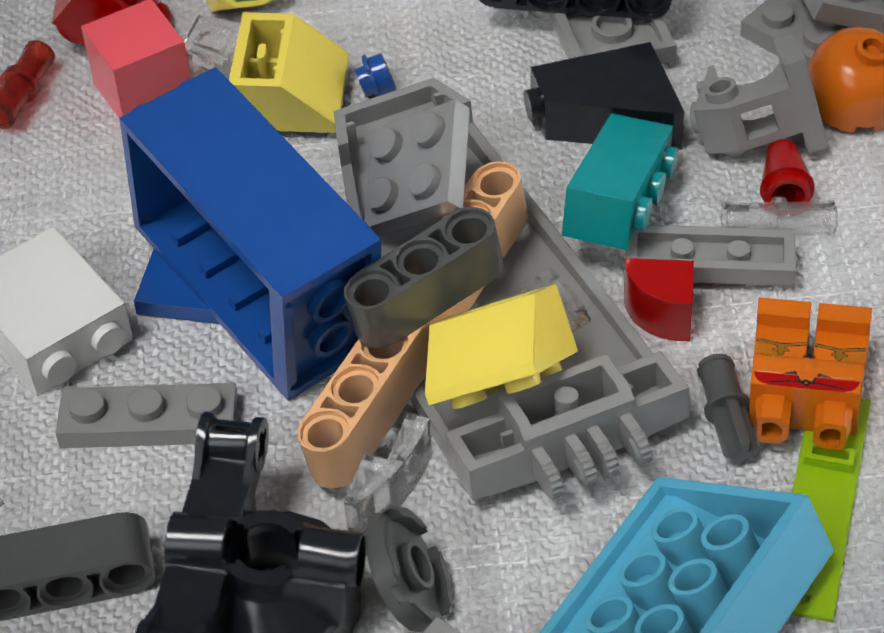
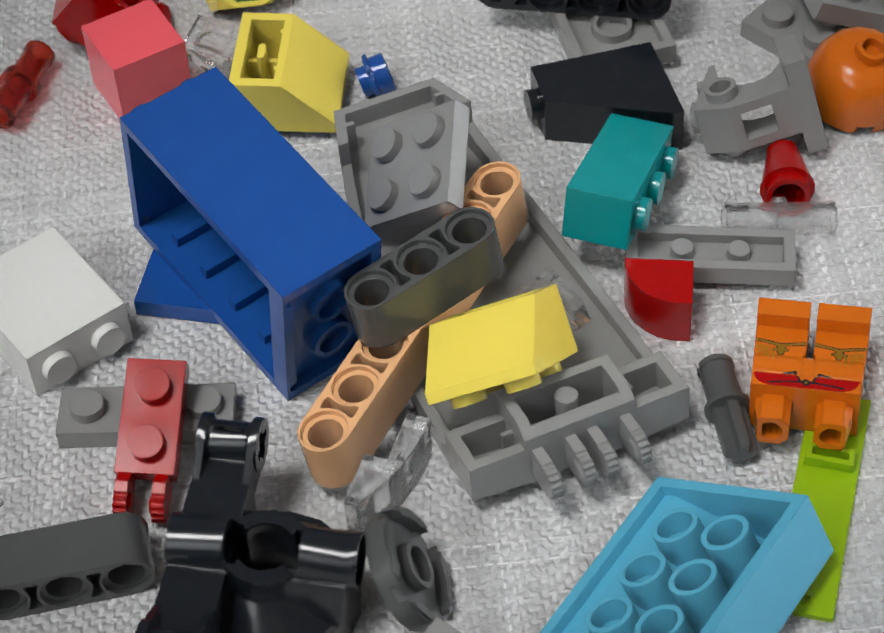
(150, 433): none -> hinge

